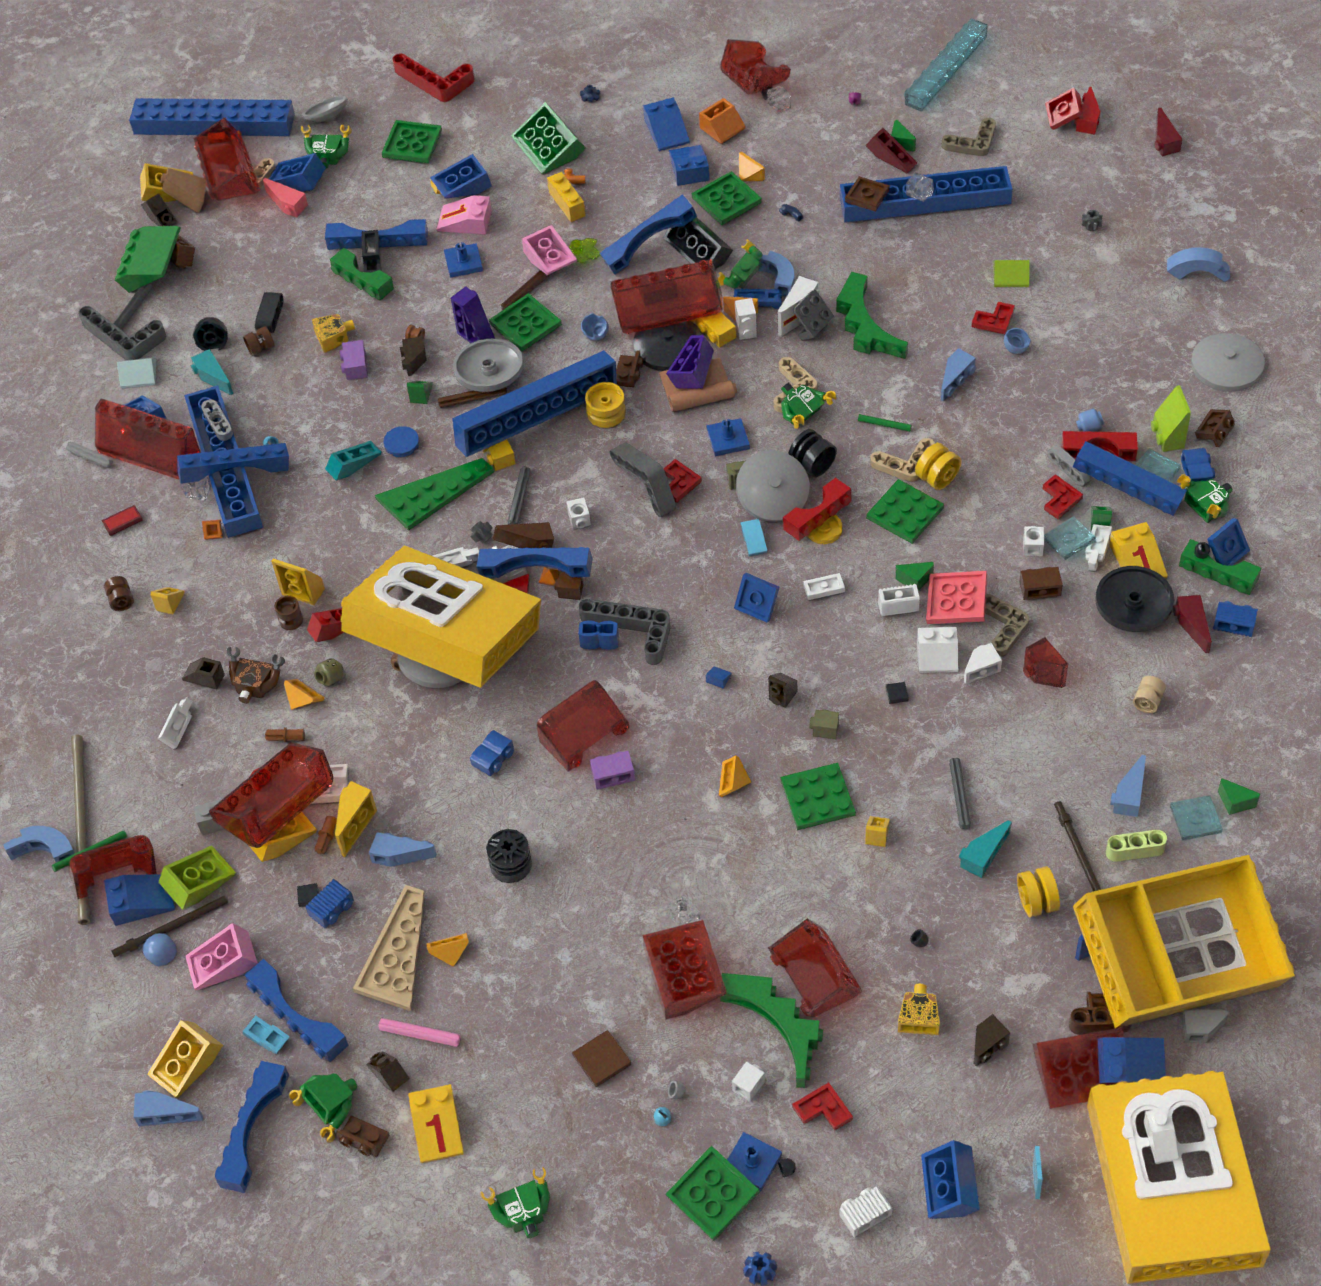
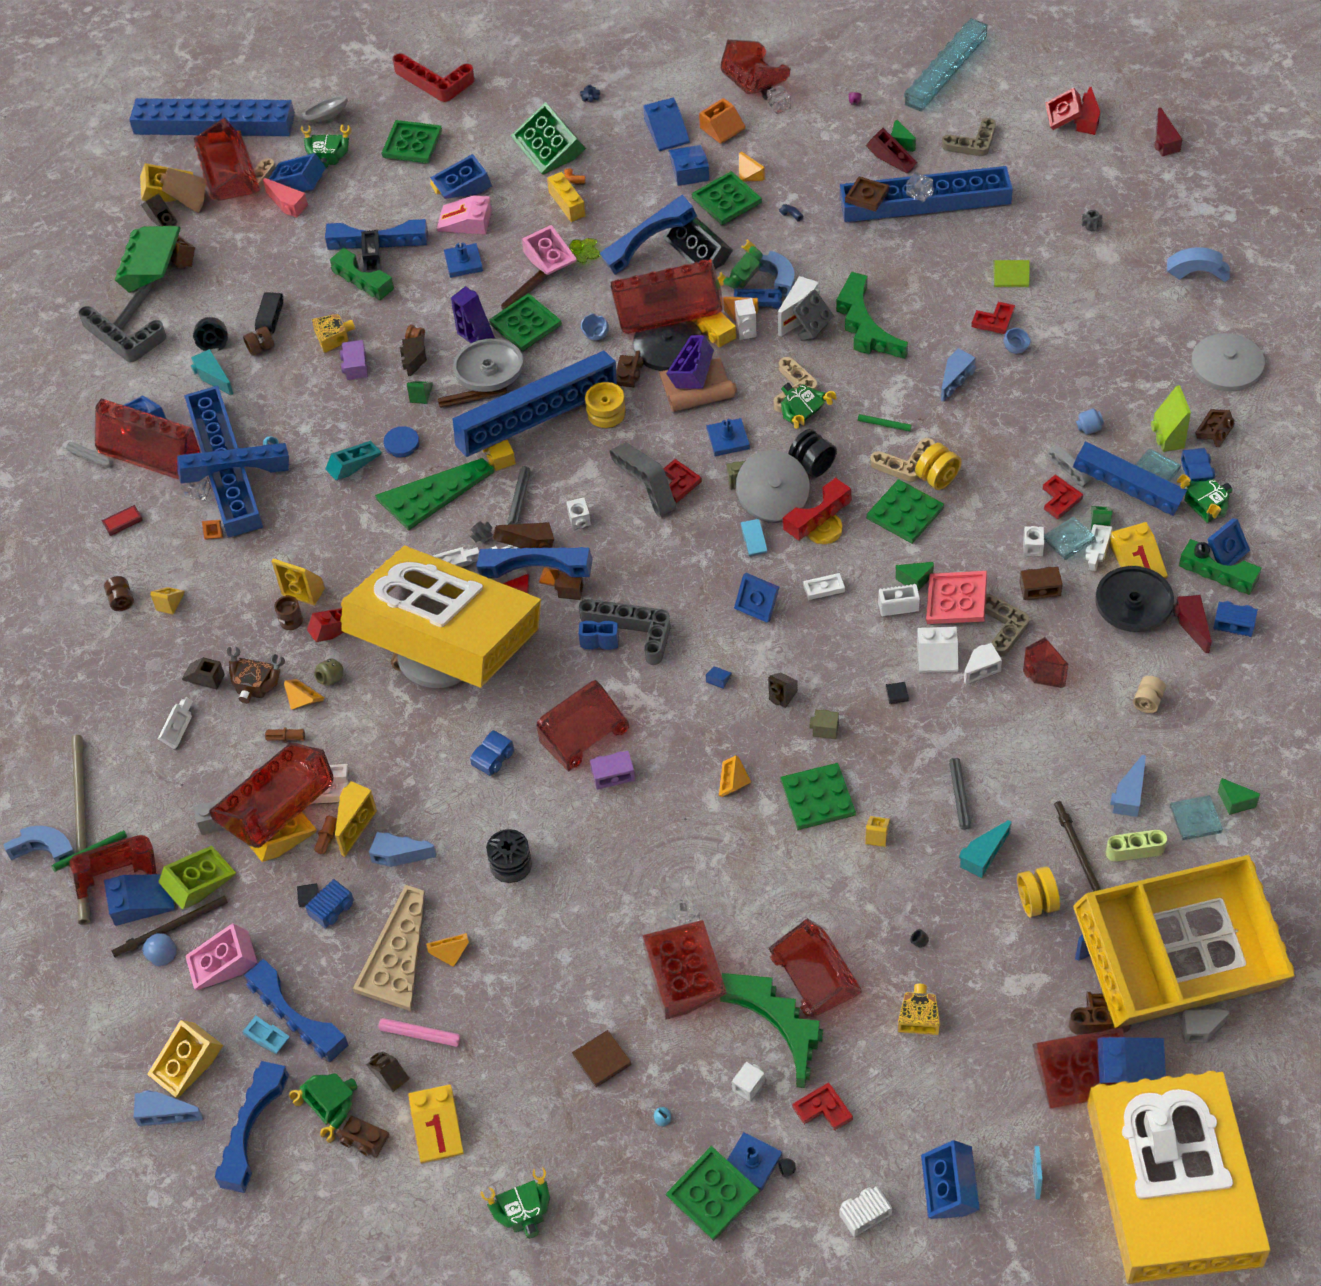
(137, 372): light aqua slope -> none
(216, 426): light grey beam -> none
(676, 1090): light grey hinge -> none
(752, 1268): blue piece -> none
(989, 1037): dark brown slope -> none
(1118, 443): red arch -> none

